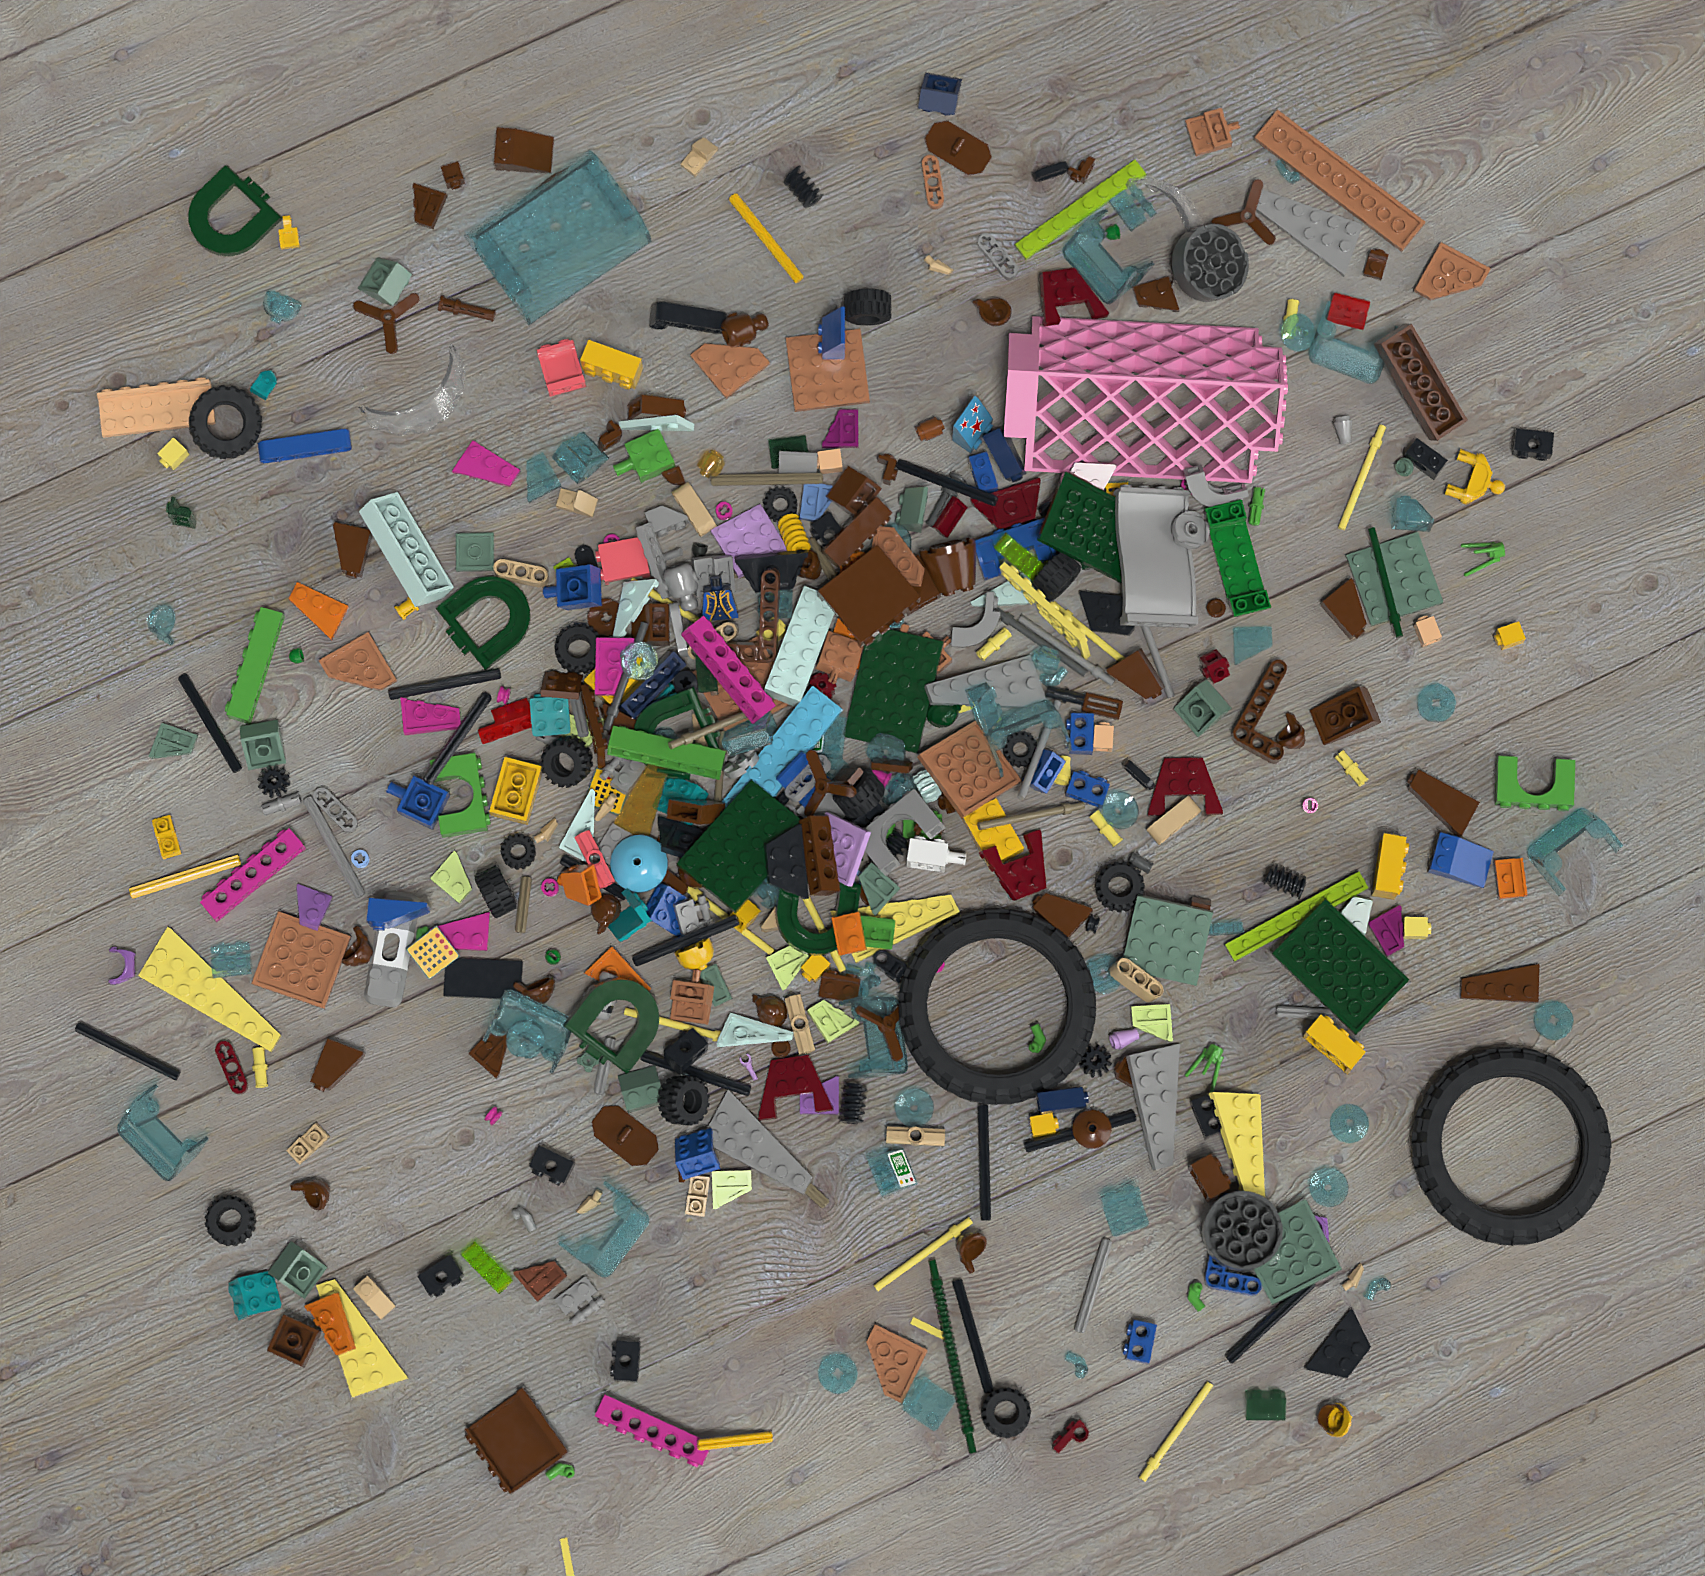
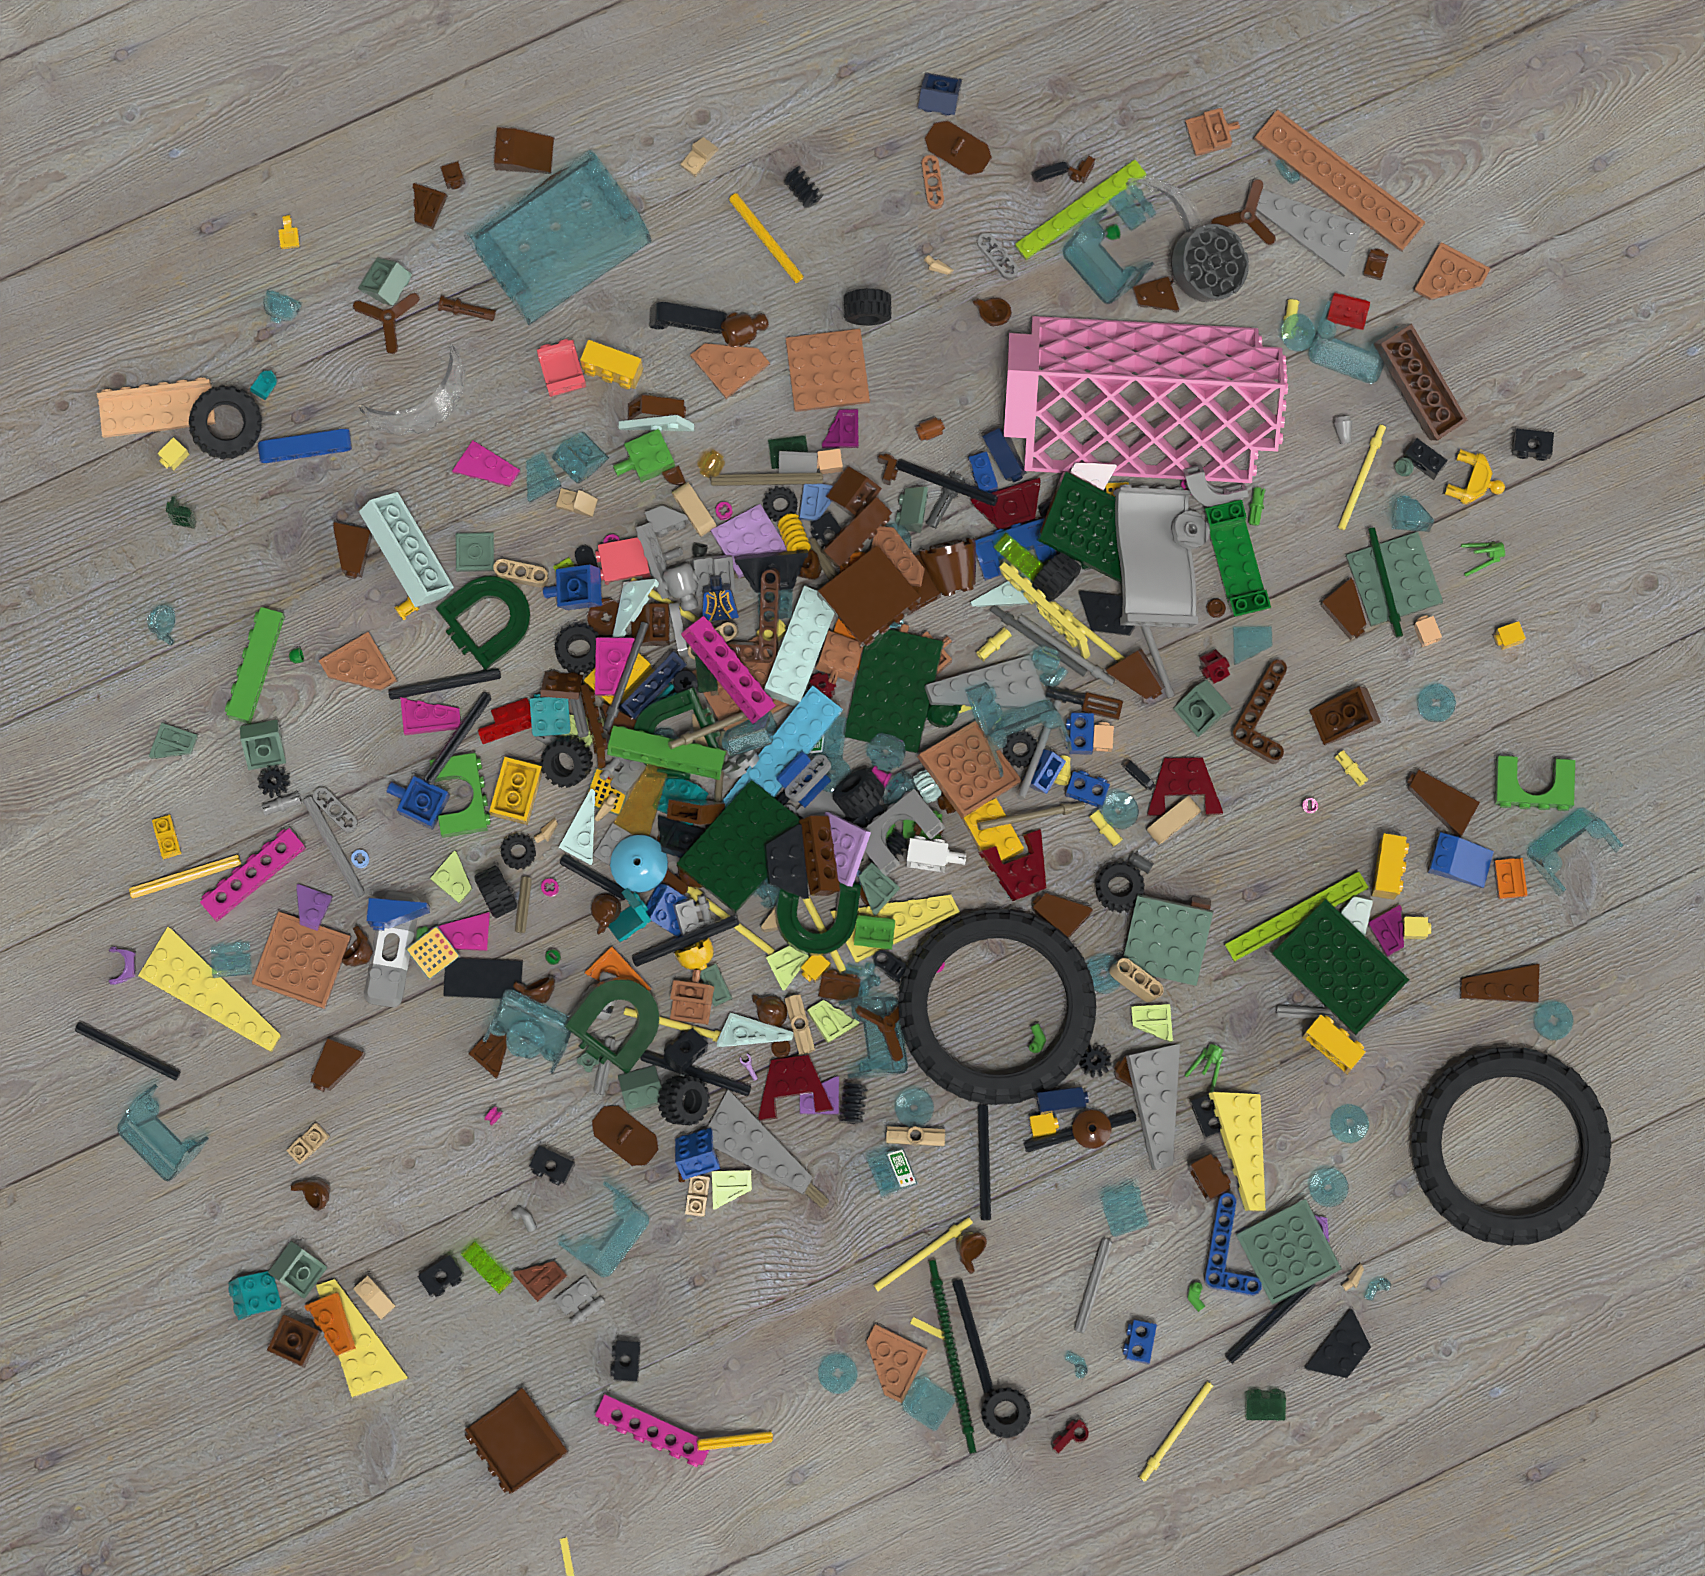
(209, 723): black axle -> none
(213, 1220): black tyre -> none
(221, 1056): dark red beam -> none
(245, 238): dark green piece -> none
(260, 1067): light yellow pin -> none
(319, 608): orange wing -> none
(503, 695): dark pink bush -> none
(560, 1469): bright green arm -> none
(580, 884): orange torso -> none
(589, 848): coral piece -> none
(591, 1202): tan bar -> none
(611, 437): reddish brown bracket -> none
(647, 665): clear light blue plate -> none
(747, 915): yellow brick -> none
(823, 784): reddish brown piece -> none
(833, 335): blue slope -> none
(848, 776): reddish brown tile -> none
(849, 933): orange plate -> none
(891, 765): reddish brown tile -> none
(950, 517): dark red tile -> none
(972, 426): dark azure slope -> none
(983, 630): light grey arch -> none
(1067, 288): dark red wing -> none
(1093, 924): black bush -> none
(1123, 1038): lavender cone -> none
(1222, 1235): dark grey brick -> none
(1226, 929): clear light blue beam -> none
(1286, 880): black piece -> none
(1293, 735): reddish brown hat -> none
(1335, 1419): yellow piece -> none

